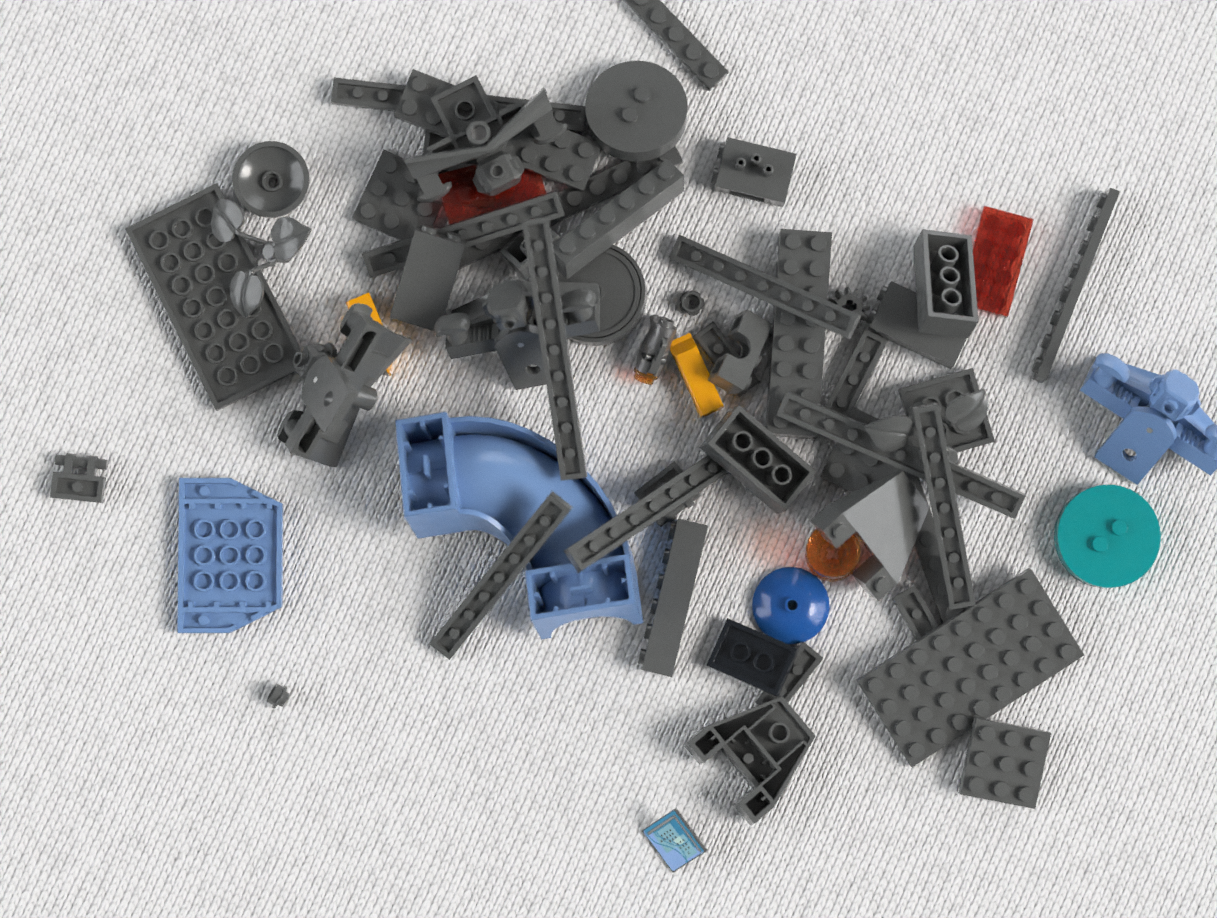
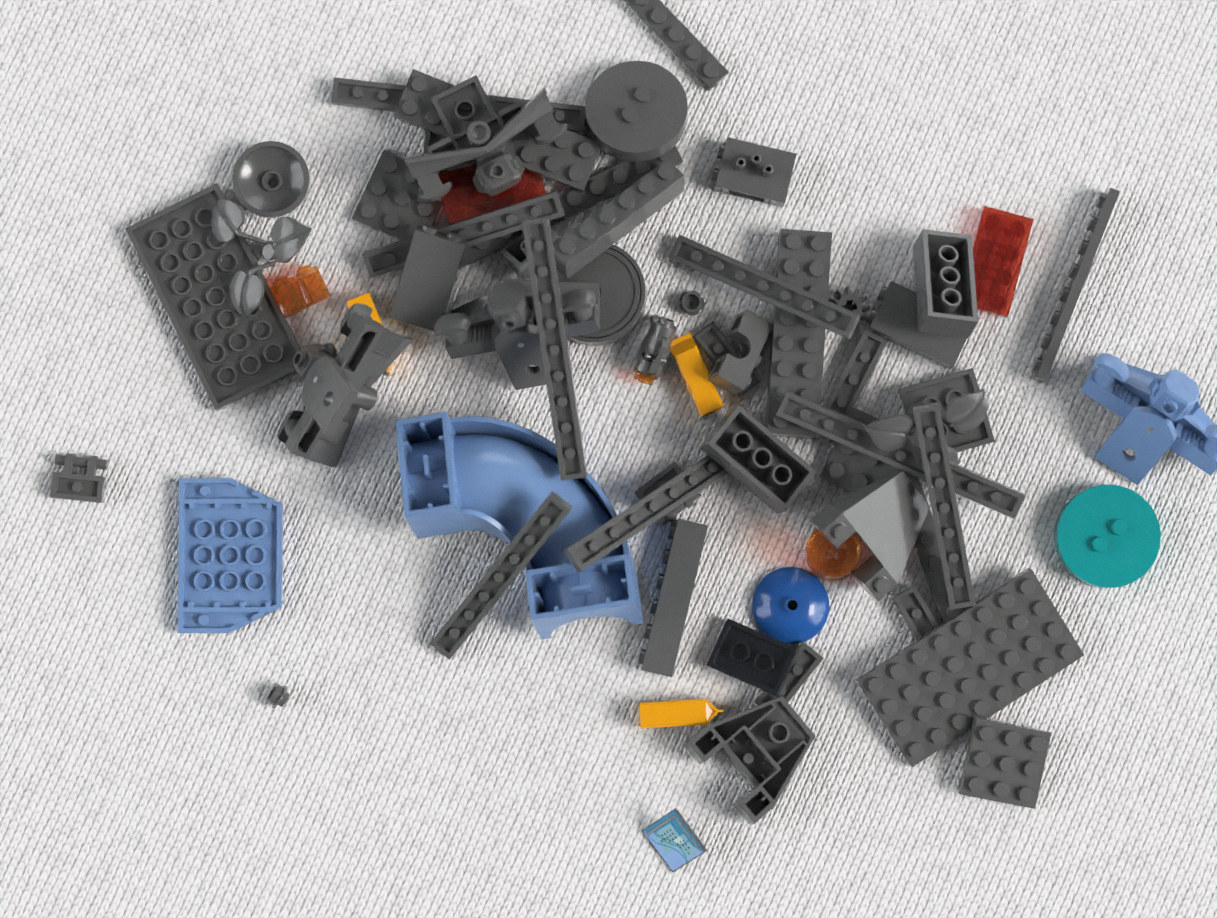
(300, 291): none -> clear orange brick
(676, 713): none -> light orange piece

